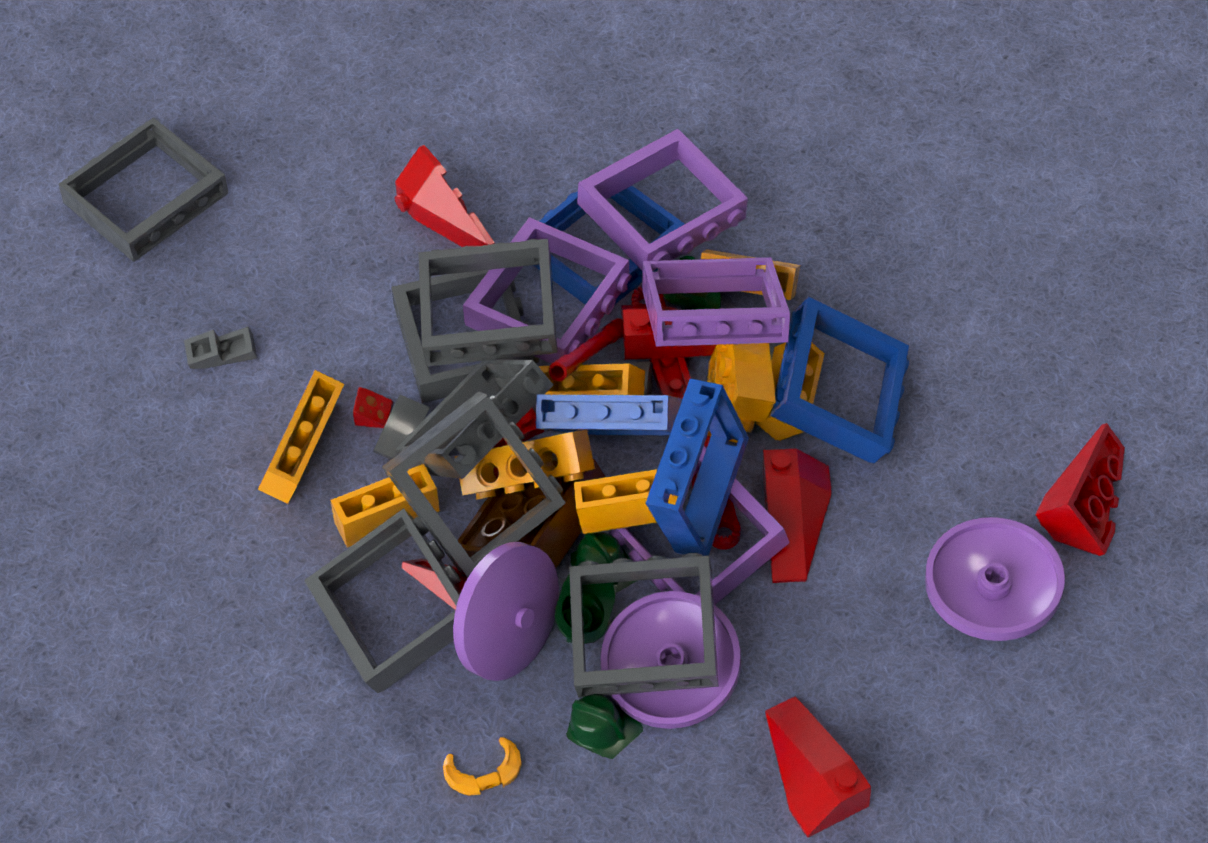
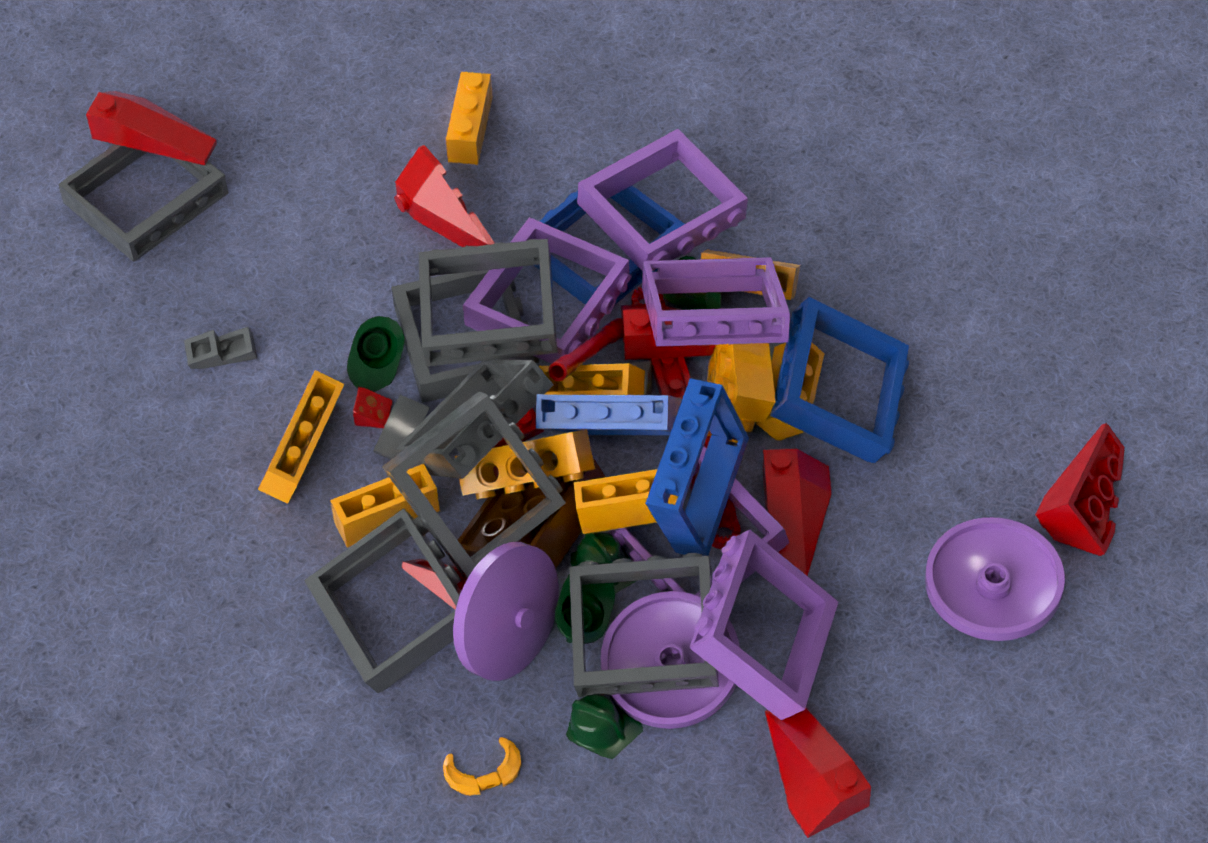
(146, 127): none -> red wedge
(375, 353): none -> dark green piece
(469, 118): none -> light orange brick
(778, 696): none -> medium lavender window

